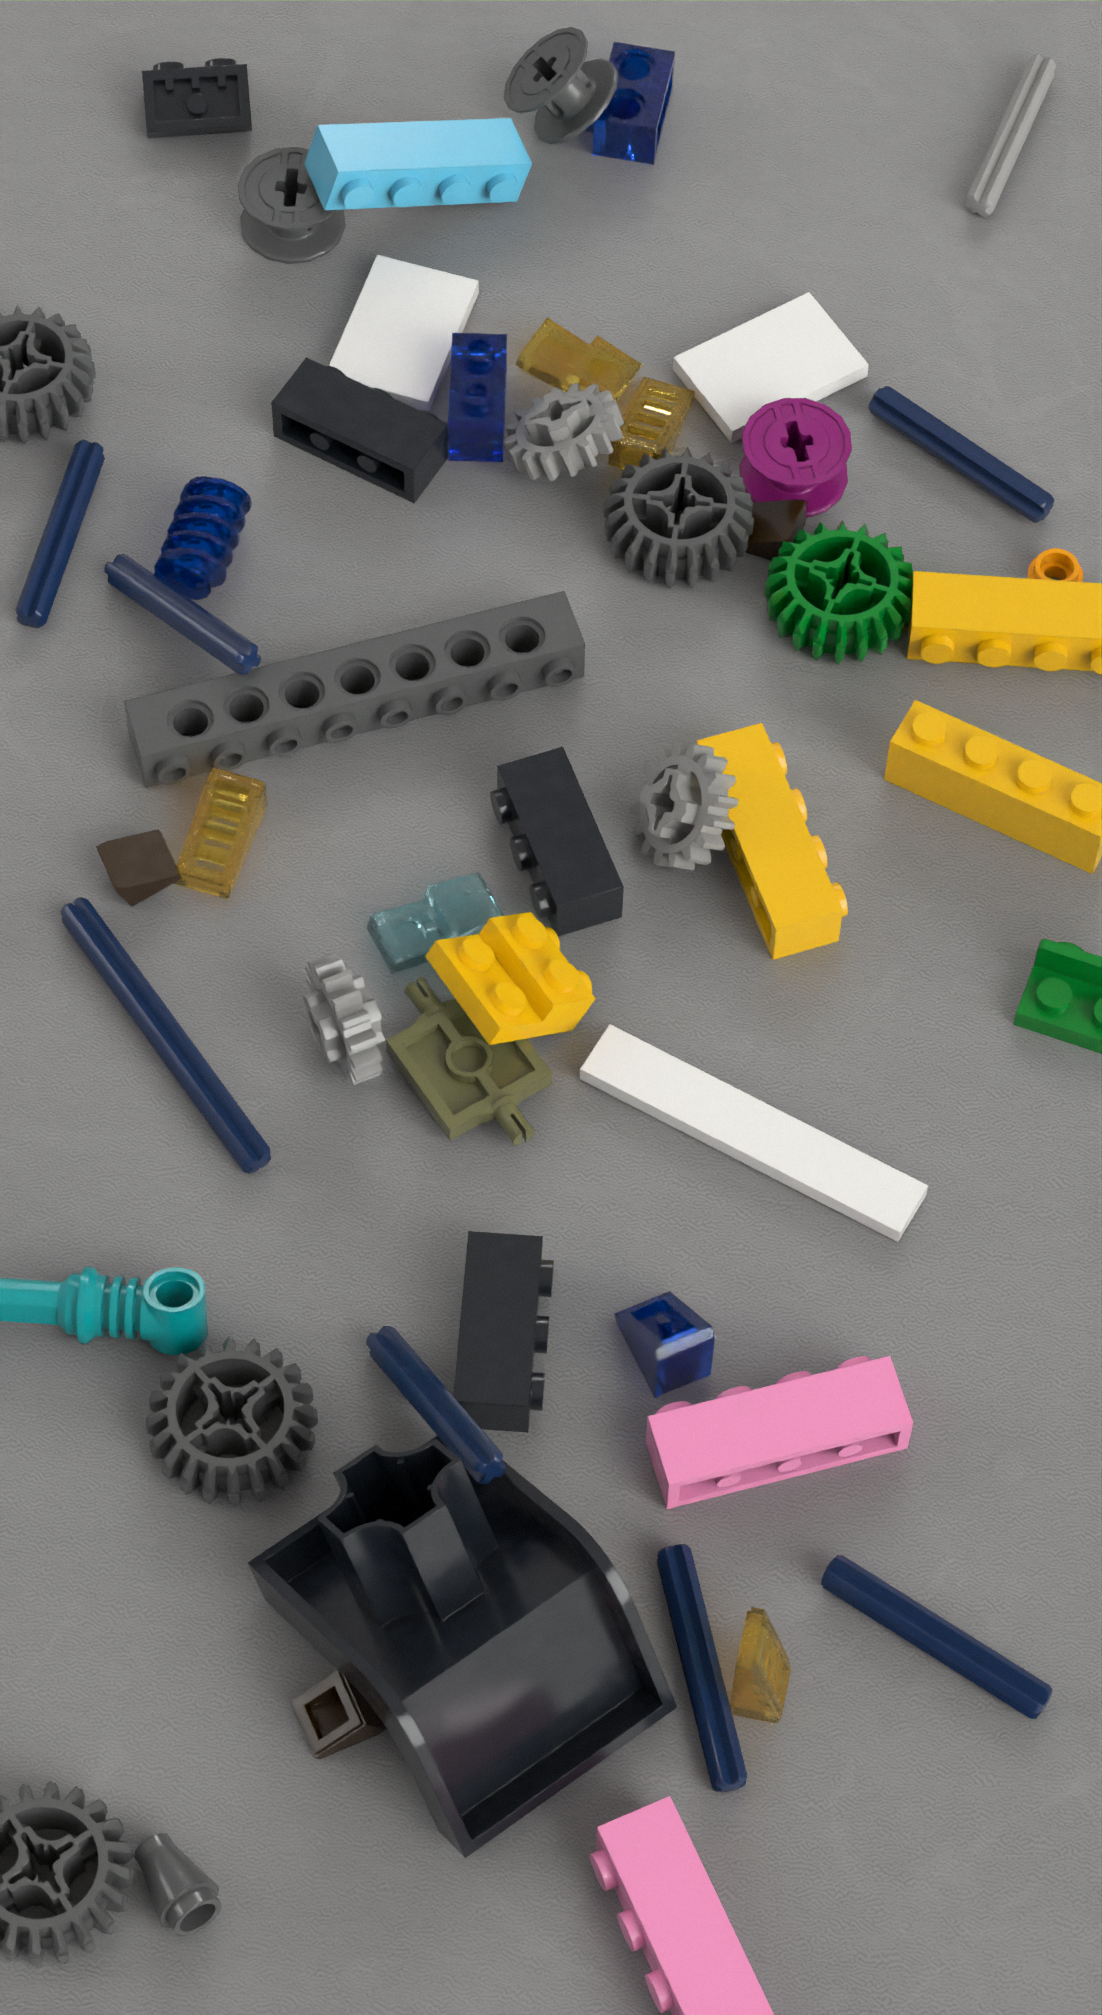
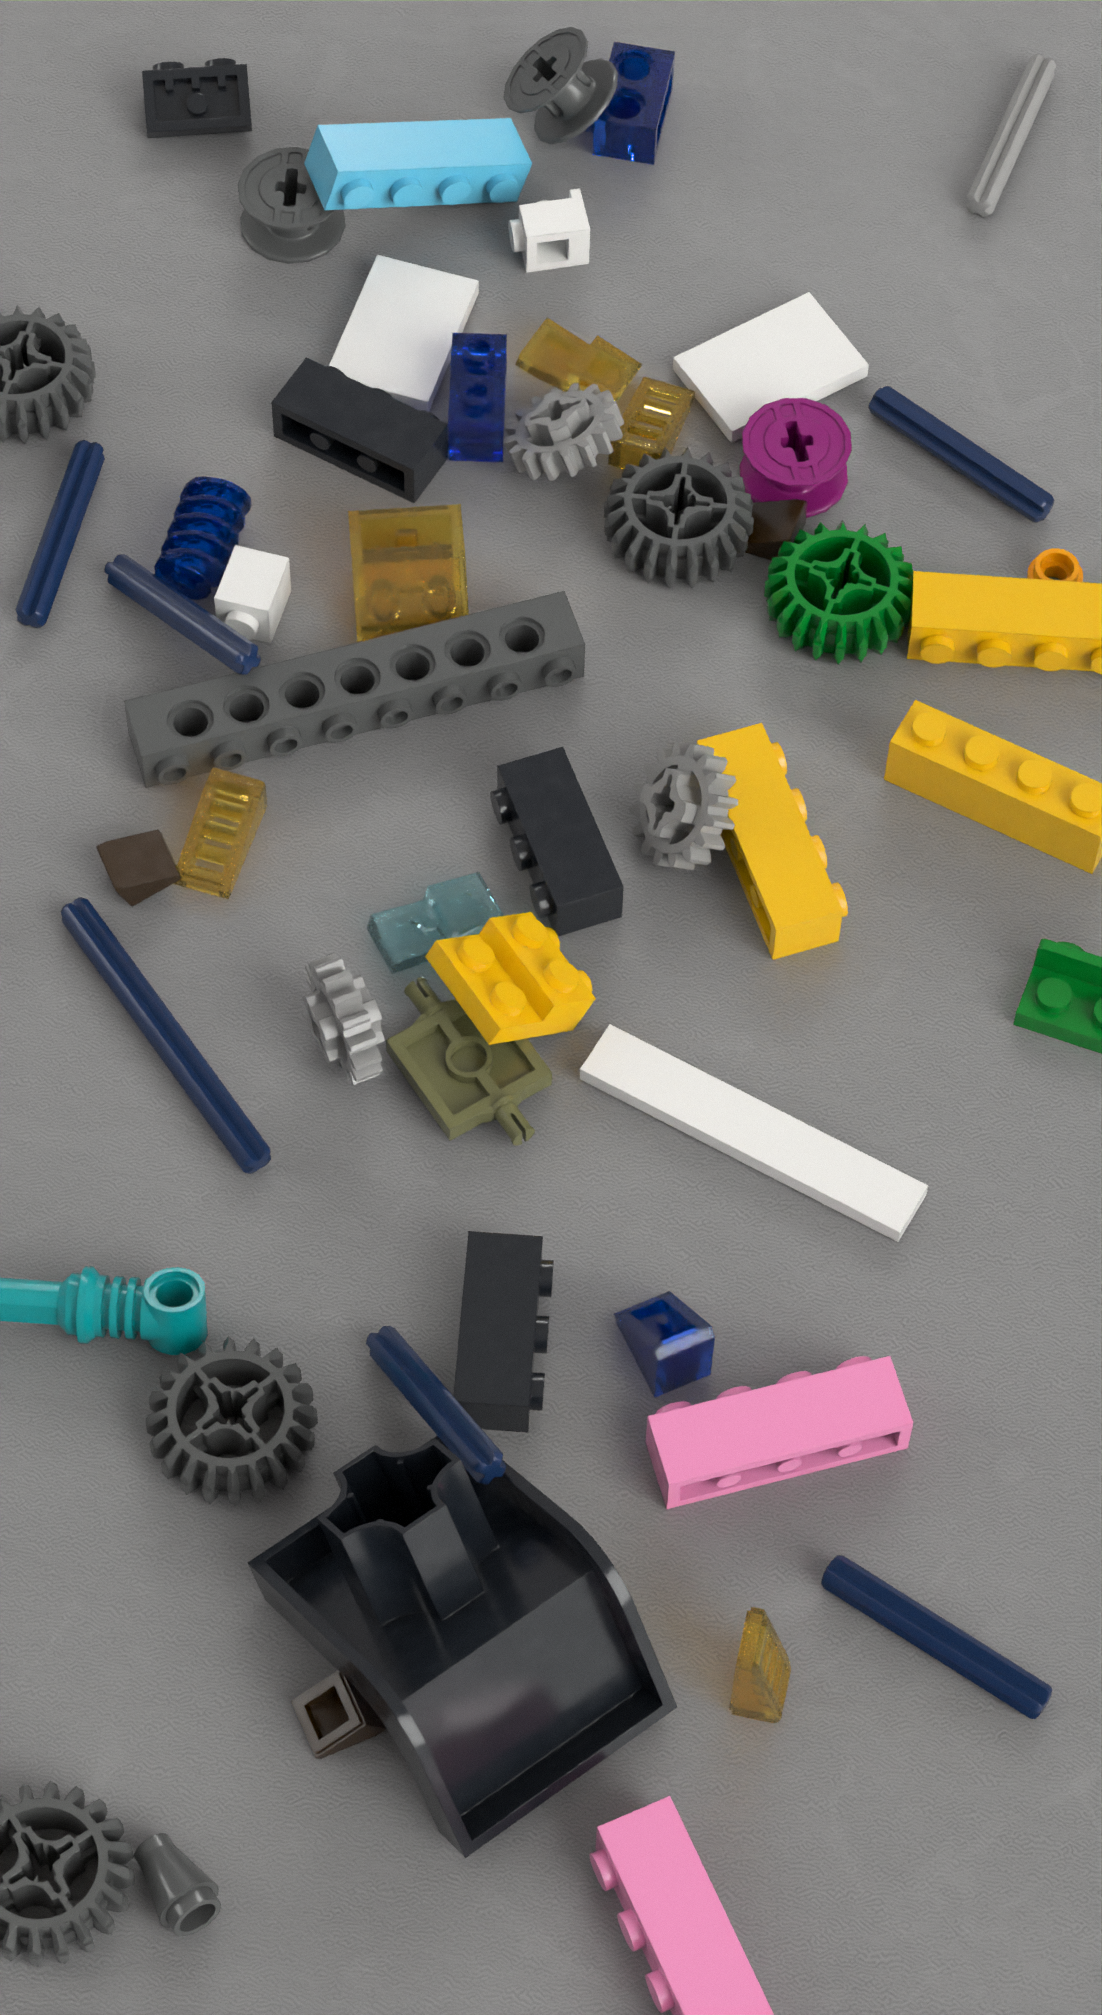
(253, 593): none -> white brick
(407, 568): none -> clear yellow slope
(552, 233): none -> white brick
(701, 1668): dark blue axle -> none

